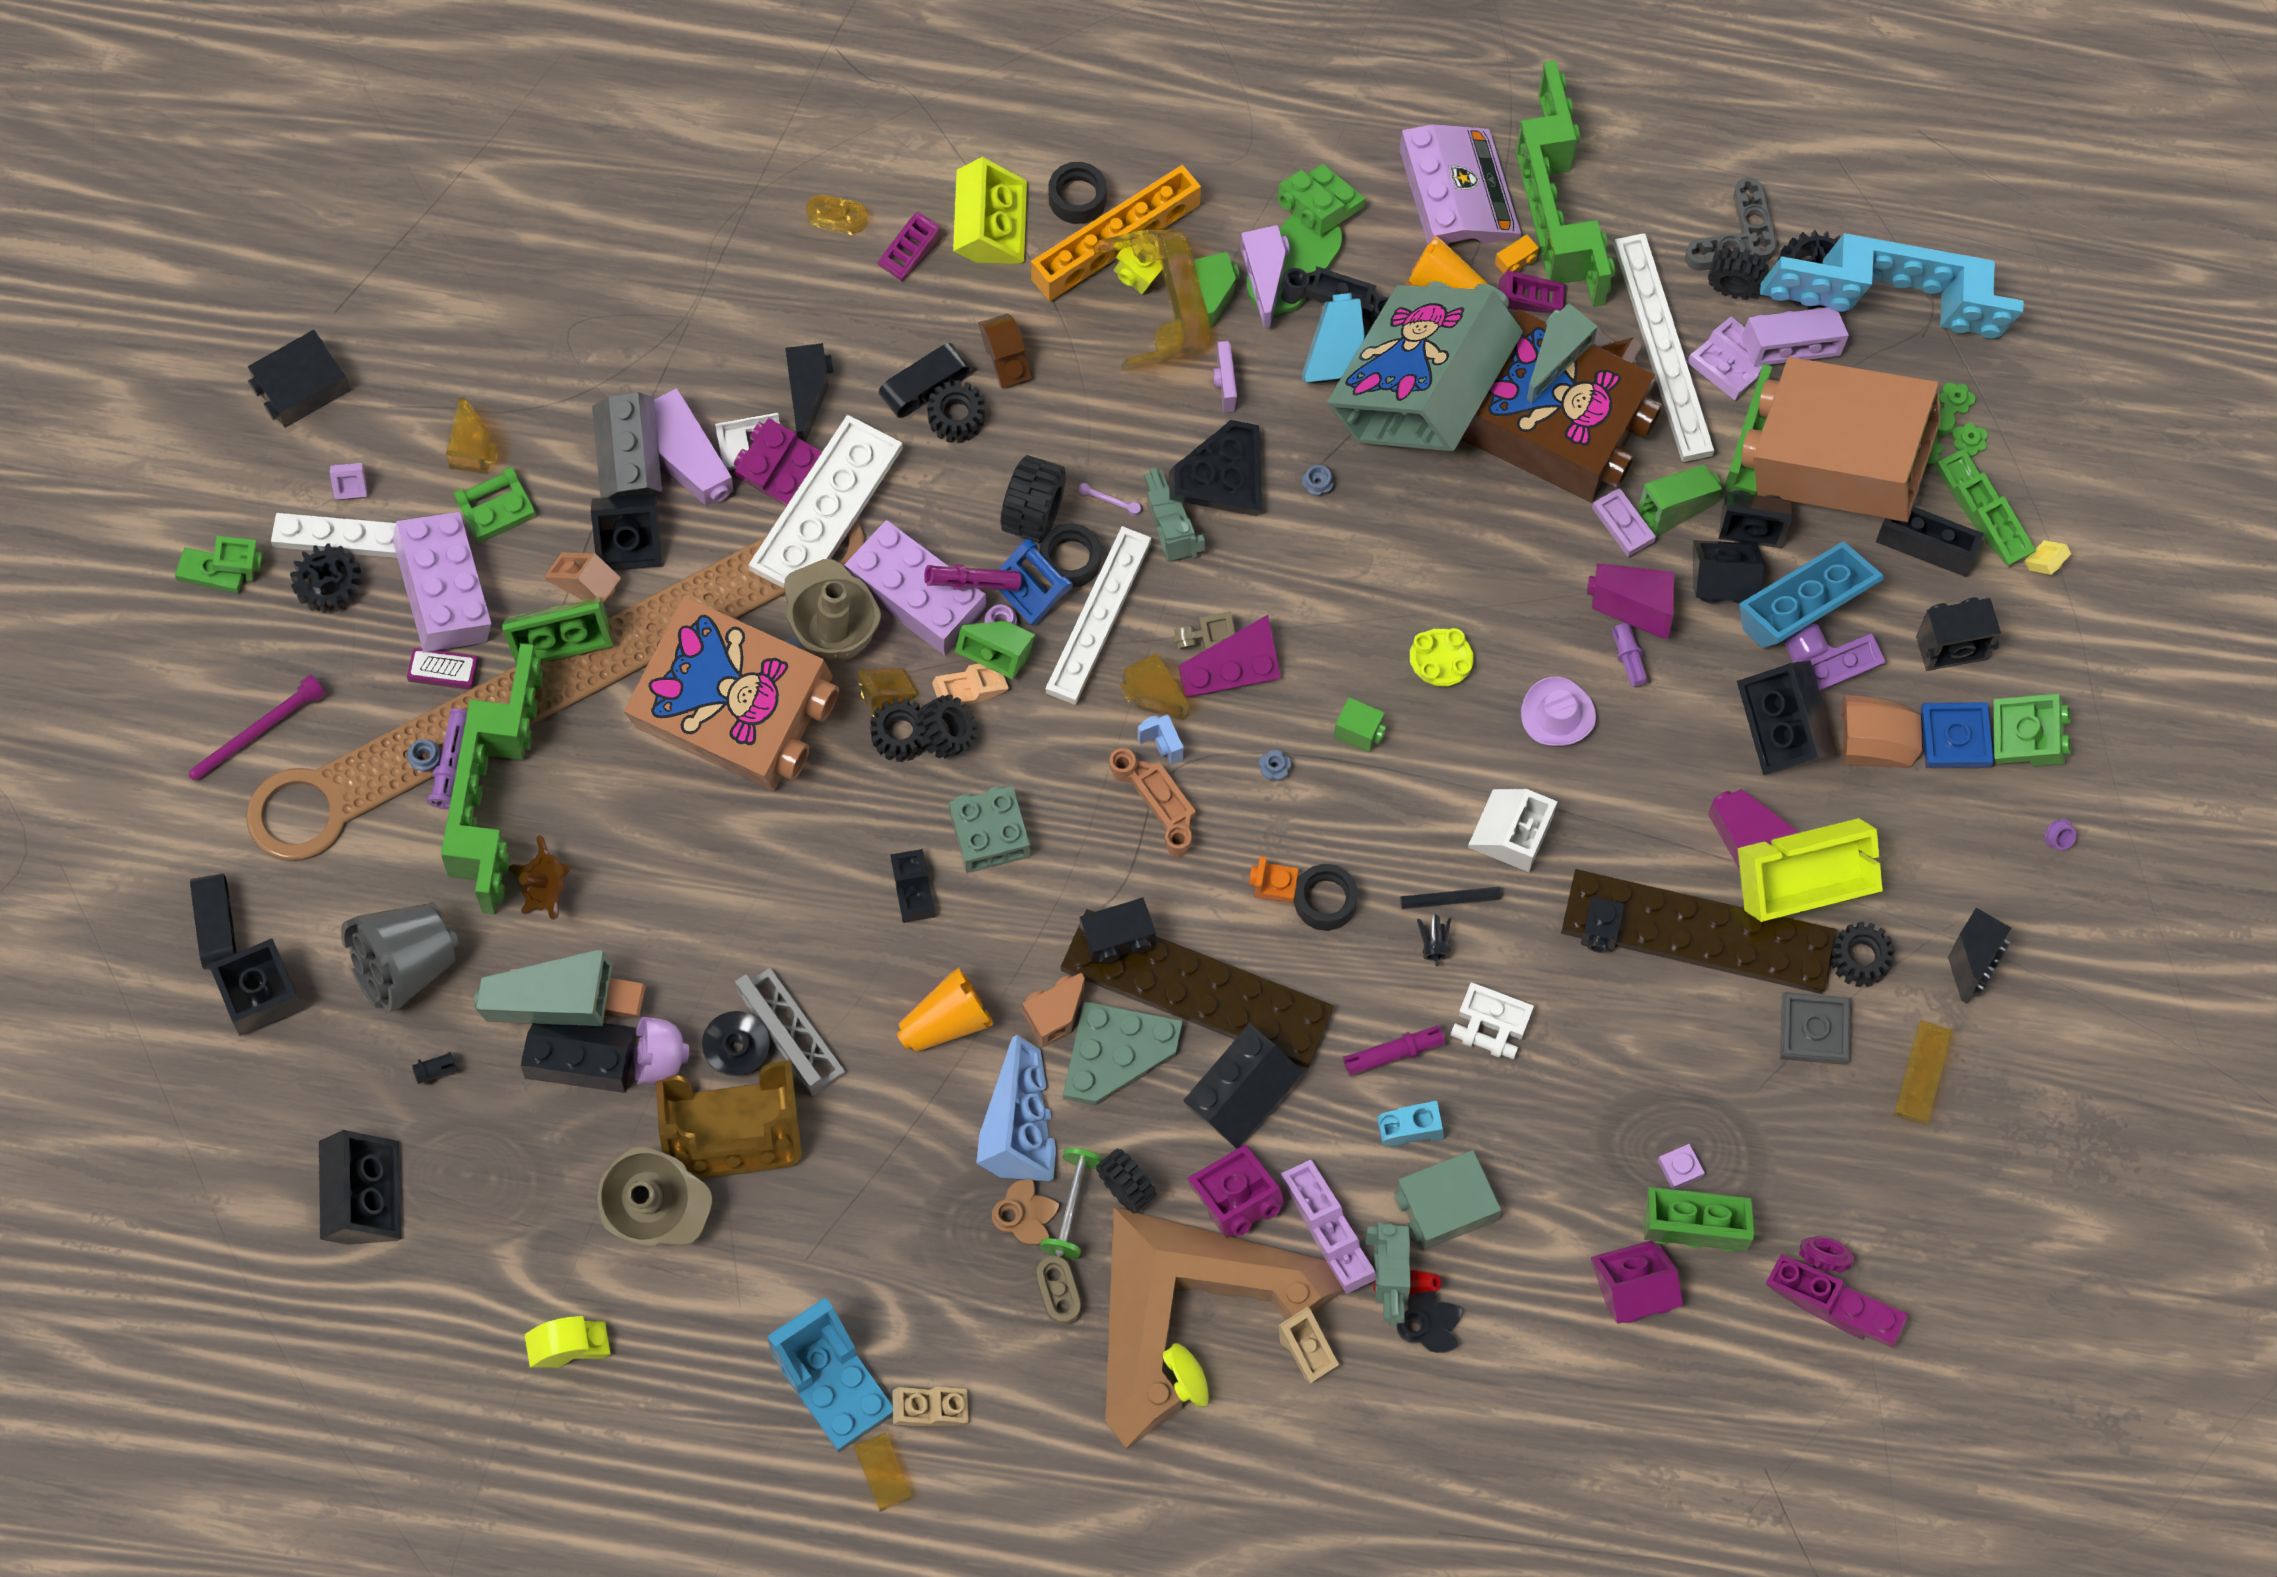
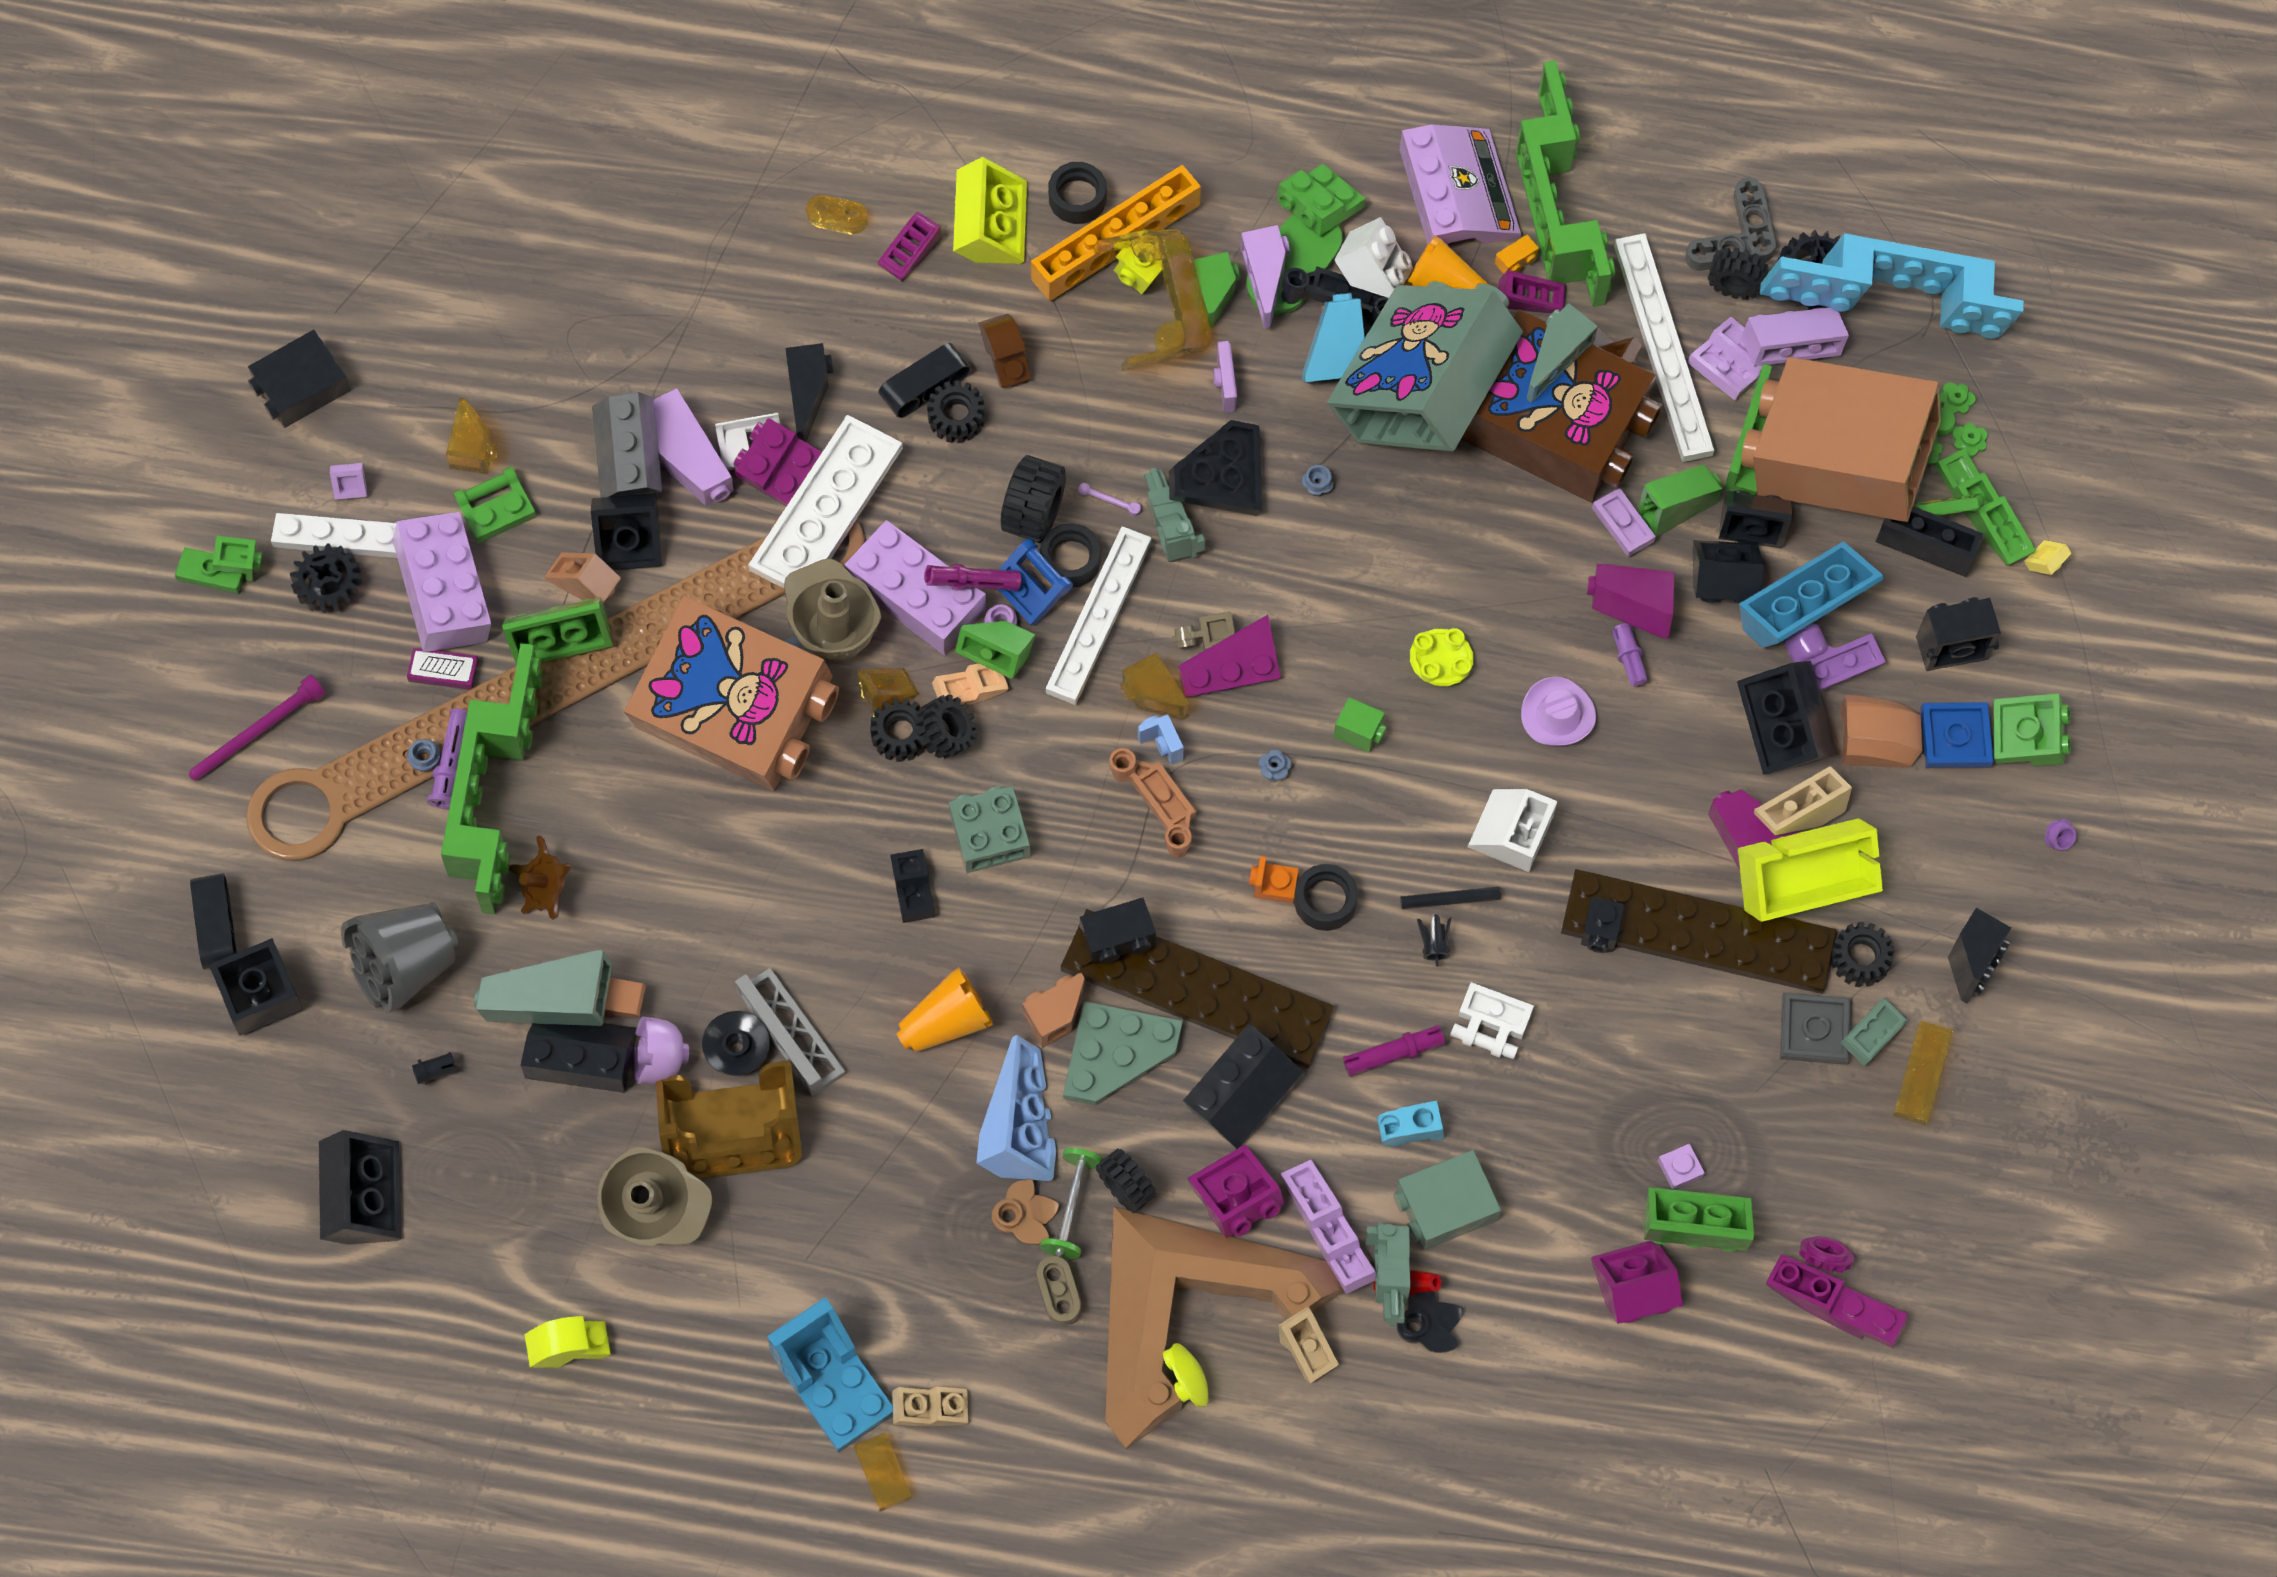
(1374, 259): none -> white slope
(1806, 804): none -> tan slope
(1873, 1031): none -> sand green plate
(1952, 504): none -> bright green tile

